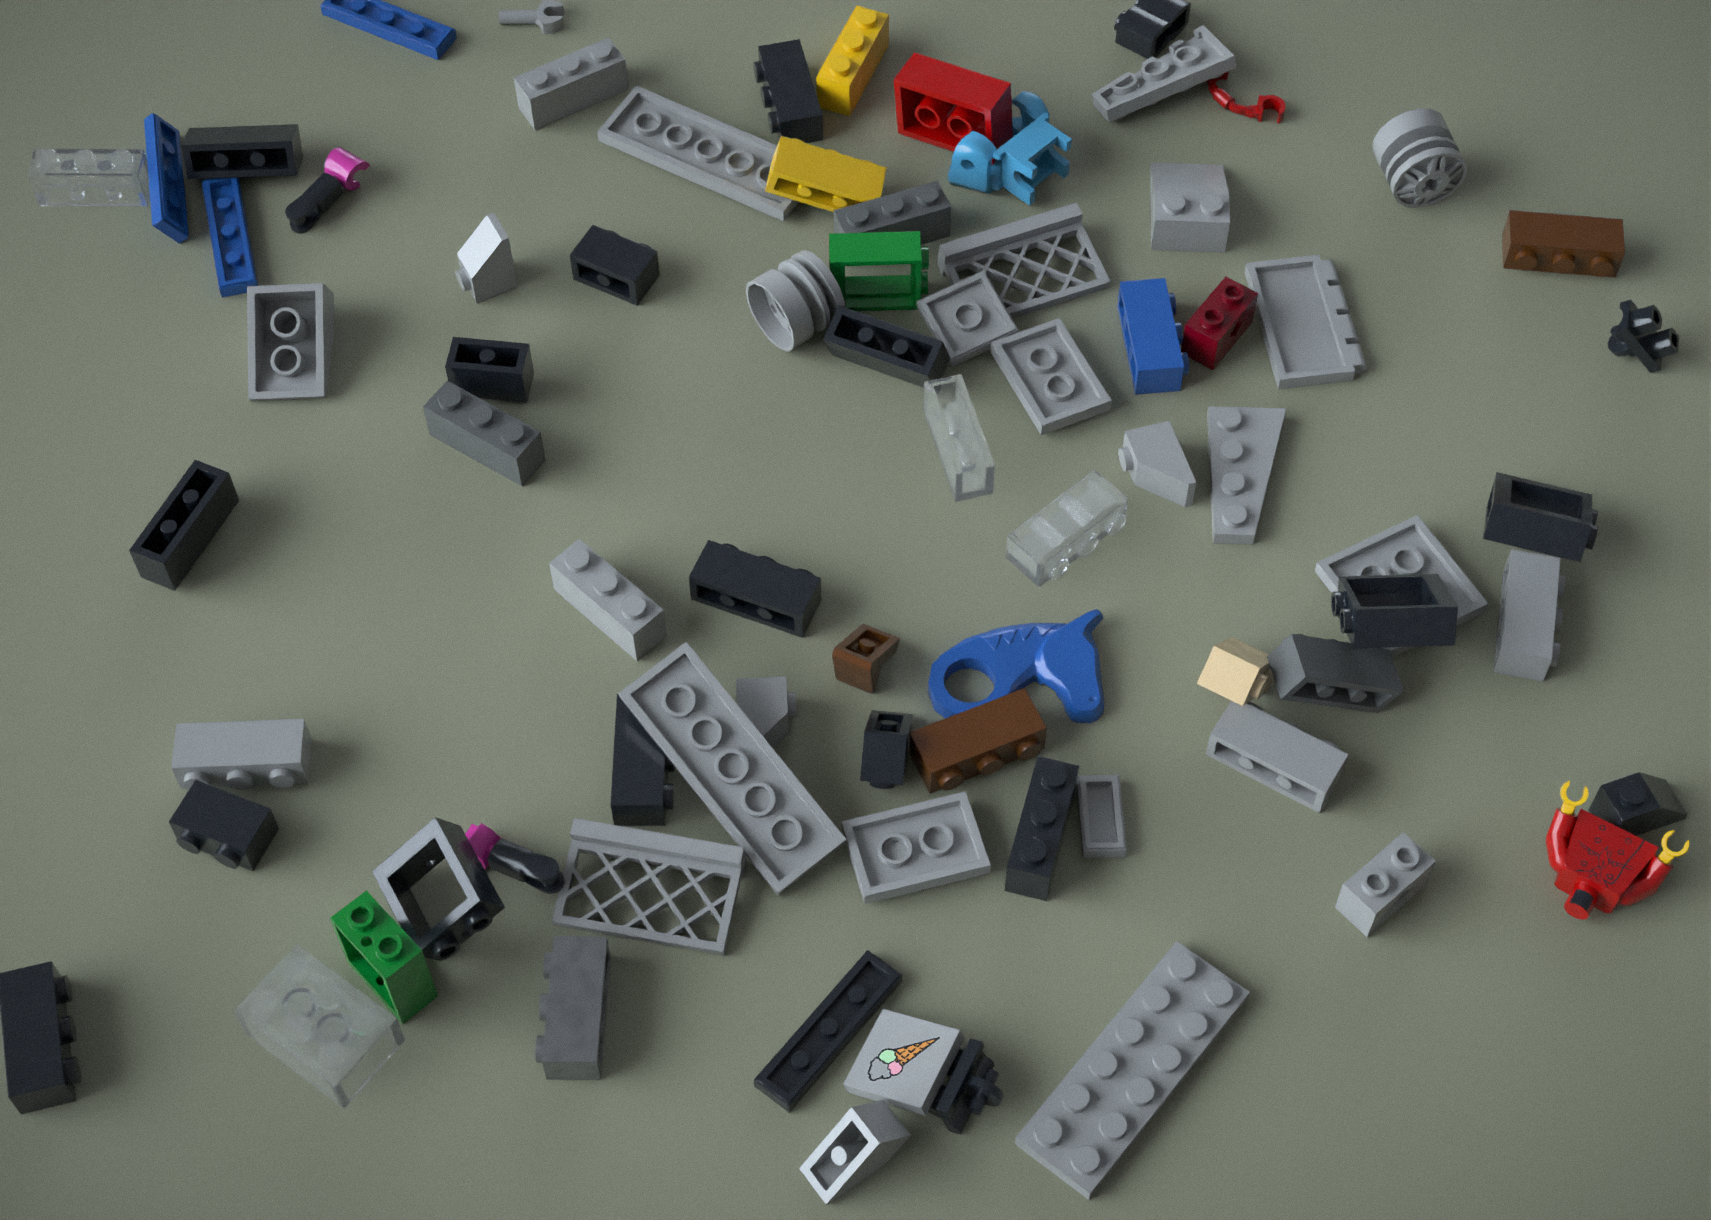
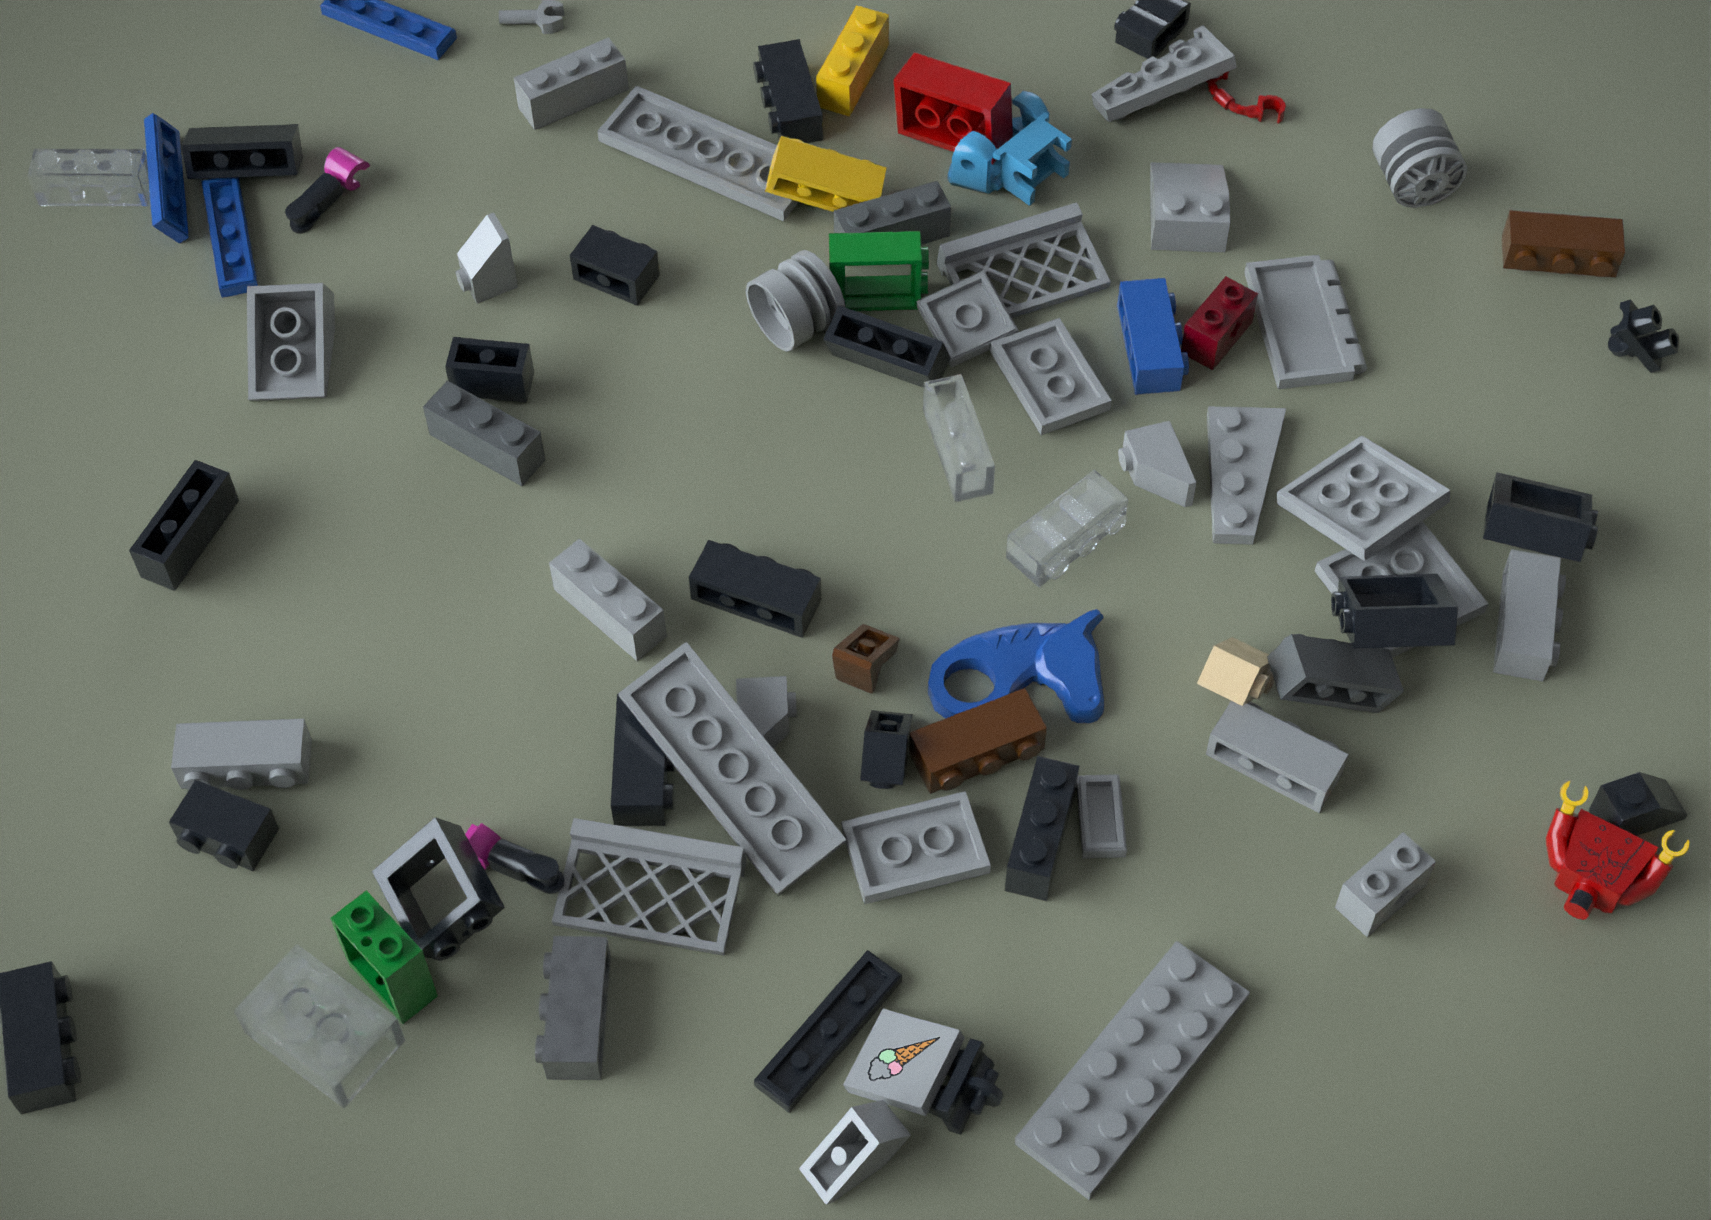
(1363, 497): none -> light grey plate

